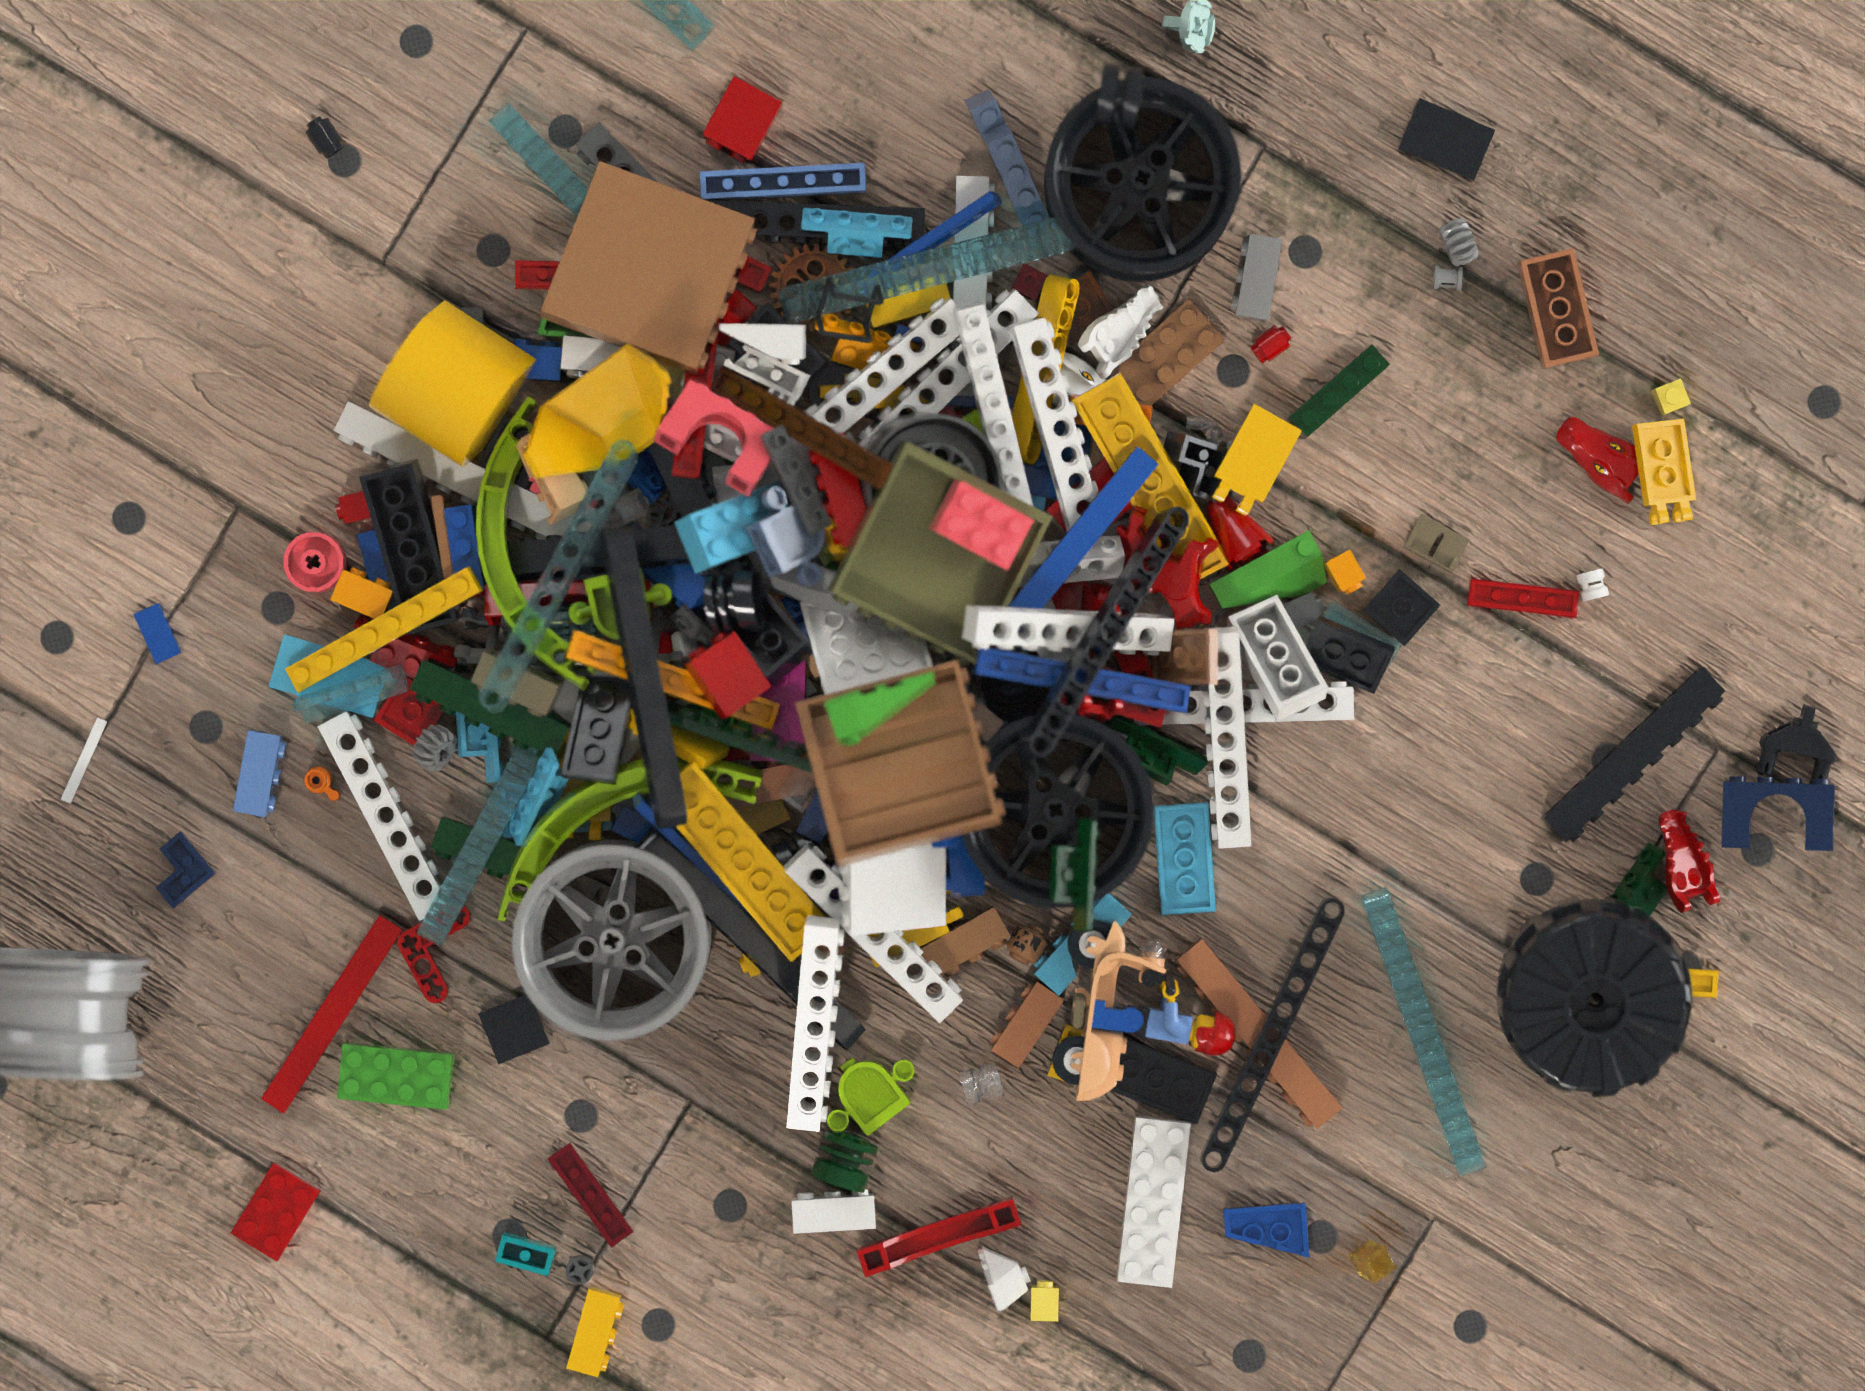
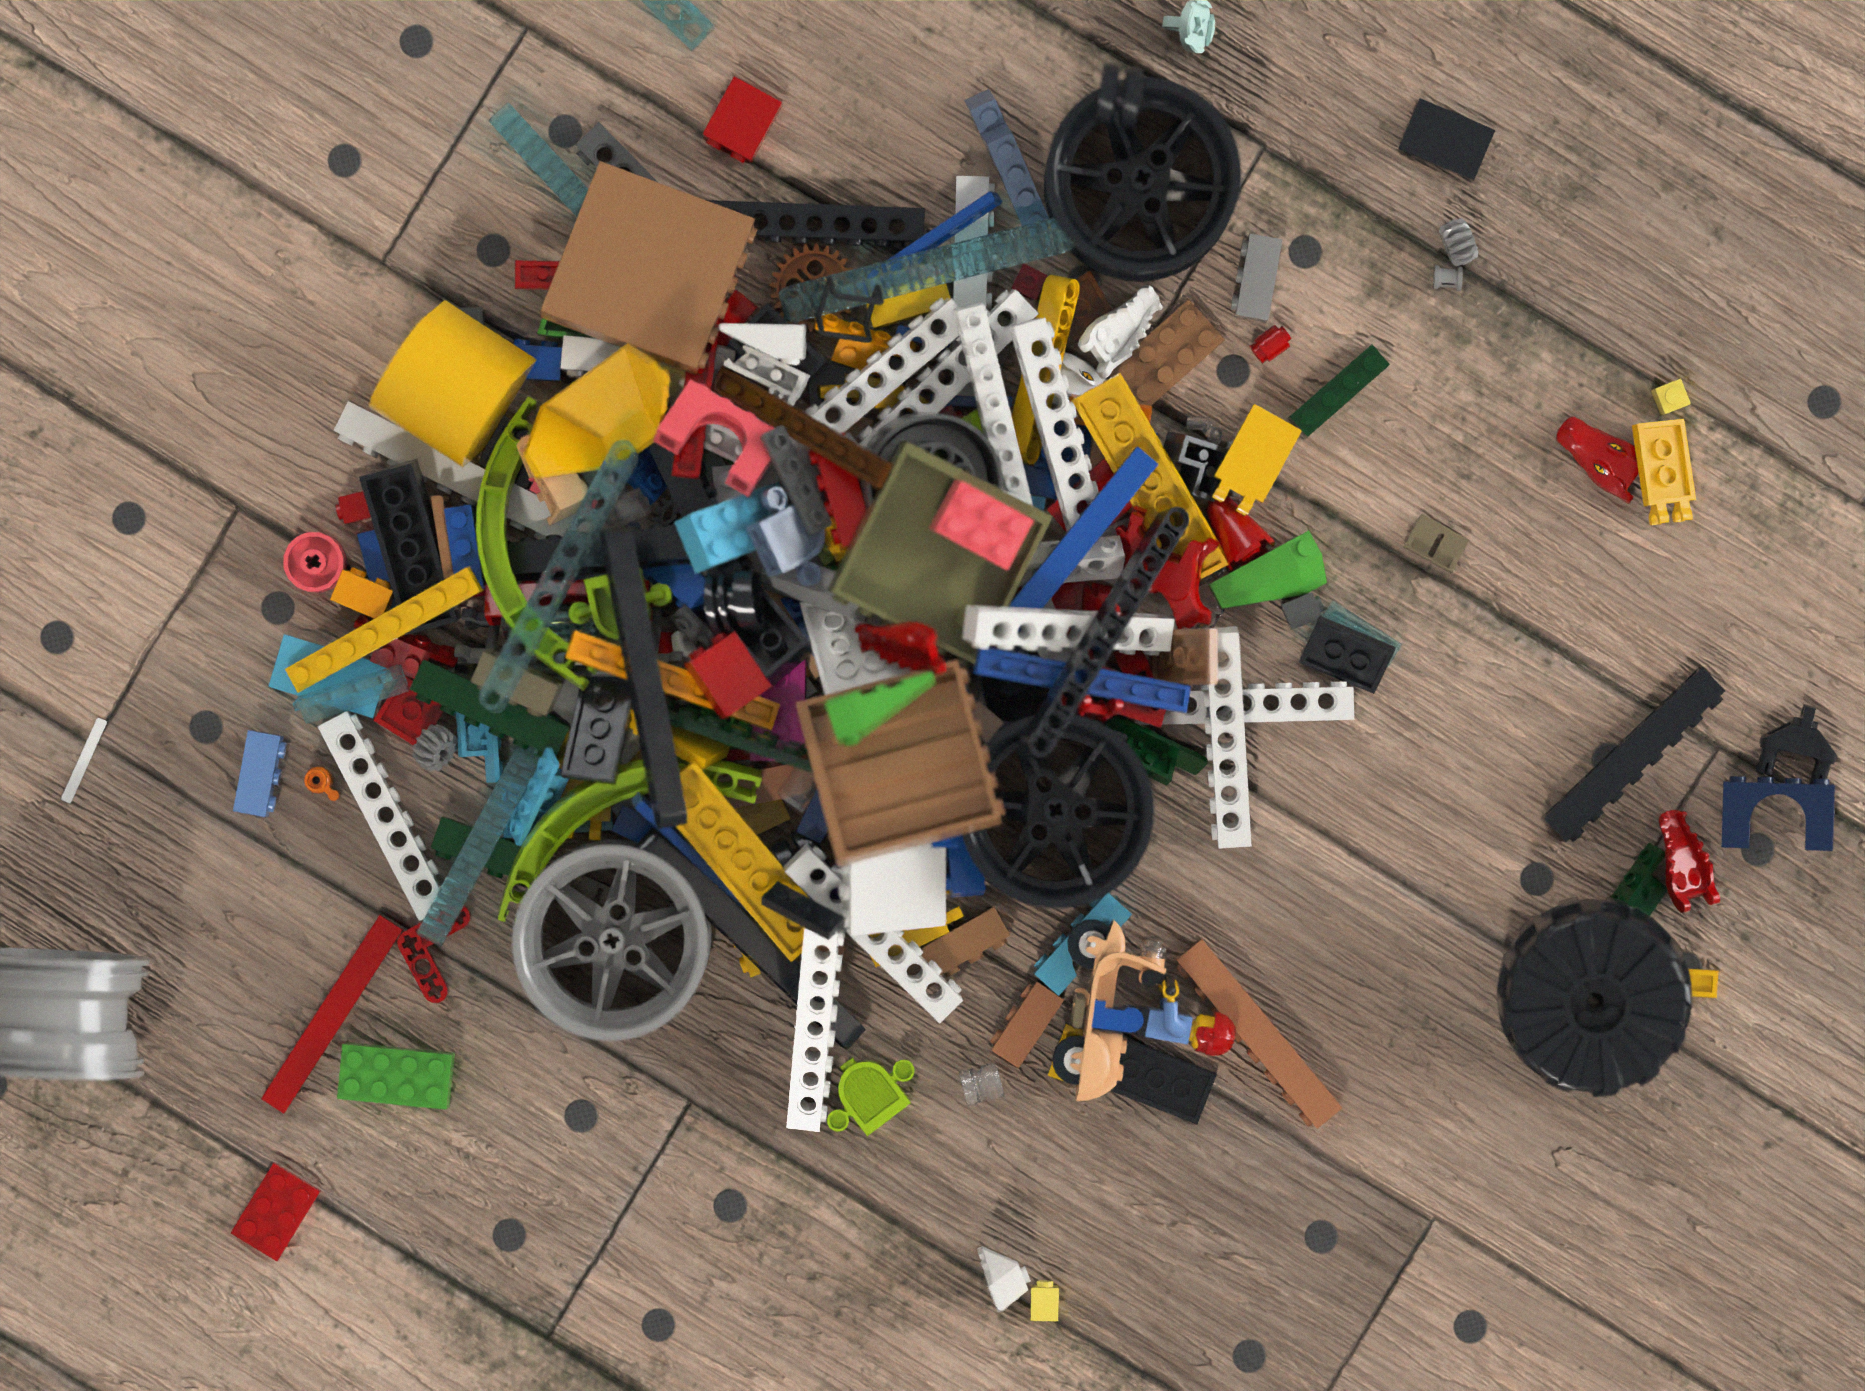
(157, 633): blue tile -> none
(190, 871): dark blue plate -> none
(324, 137): black brick -> none
(513, 1028): black tile -> none
(526, 1253): teal brick -> none
(576, 1272): dark grey wheel -> none
(590, 1194): dark red plate -> none
(595, 1332): yellow brick -> none
(754, 274): red plate -> none
(783, 182): medium blue brick -> none
(803, 910): none -> black plate
(833, 1212): white brick -> none
(844, 1160): dark green wheel -> none
(856, 232): medium azure bracket -> none
(903, 643): none -> red animal
(938, 1235): red arch -> none
(1026, 944): medium nougat head -> none
(1074, 874): dark green bracket -> none
(1153, 1201): white brick -> none
(1184, 858): medium azure tile -> none
(1270, 1226): blue wing -> none
(1272, 1049): black beam -> none
(1278, 658): white brick -> none
(1344, 572): light orange brick -> none
(1372, 1261): clear yellow brick -> none
(1401, 607): black plate -> none
(1423, 1031): clear light blue beam -> none
(1523, 598): red tile -> none
(1557, 308): nougat brick -> none
(1593, 591): white wheel -> none

